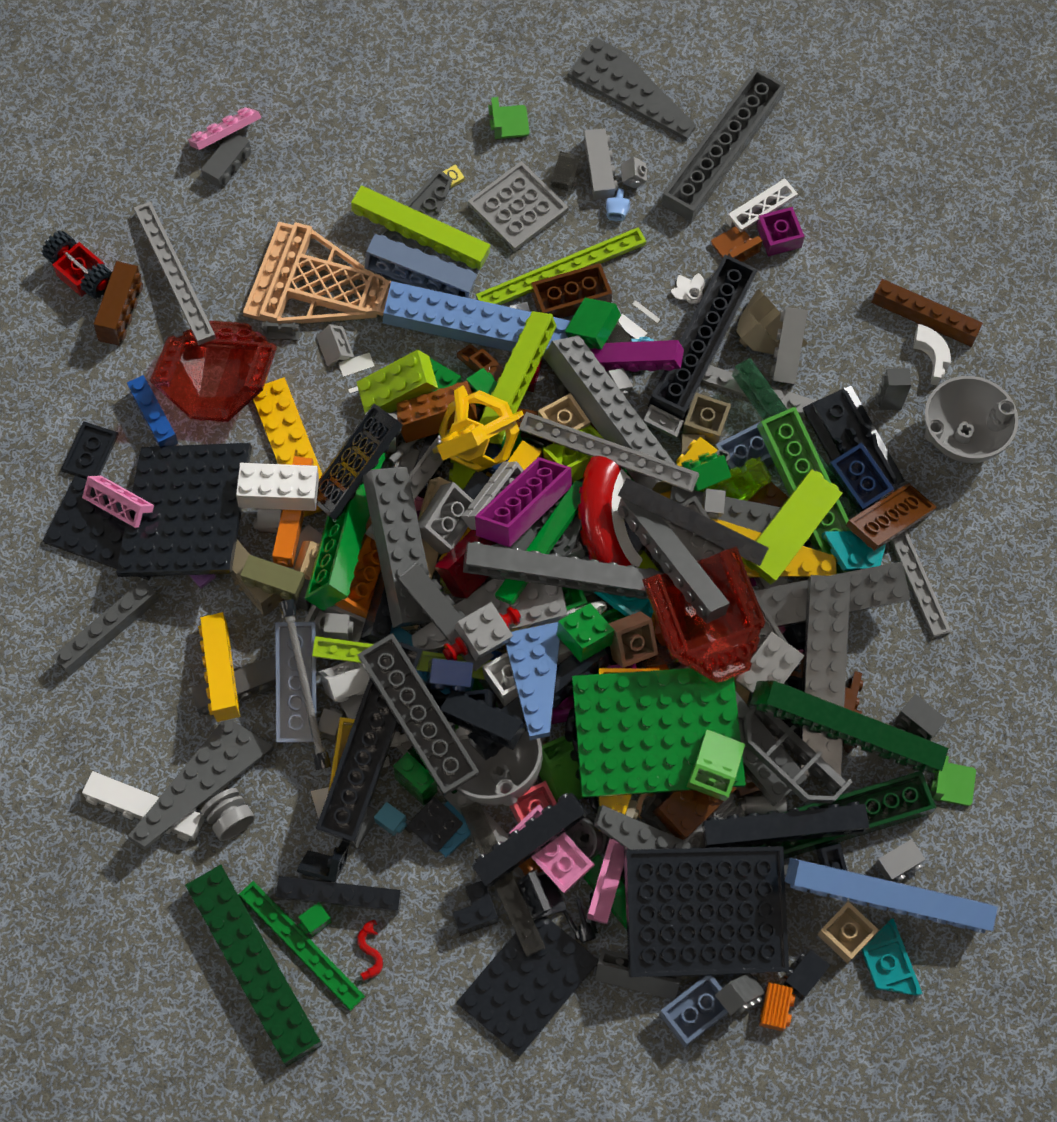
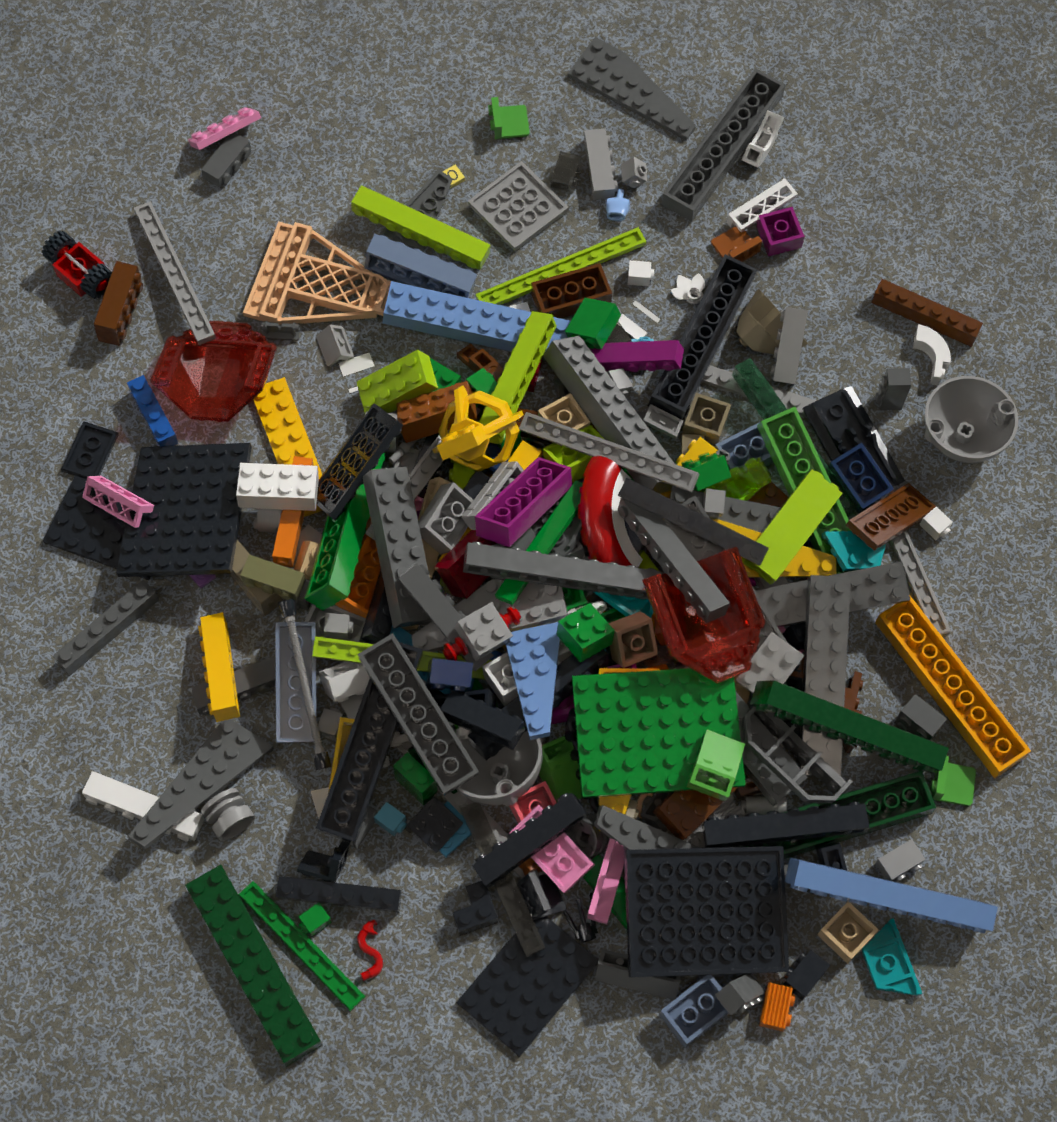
(640, 273): none -> white brick
(764, 139): none -> white arch
(936, 524): none -> white brick
(952, 687): none -> light orange brick

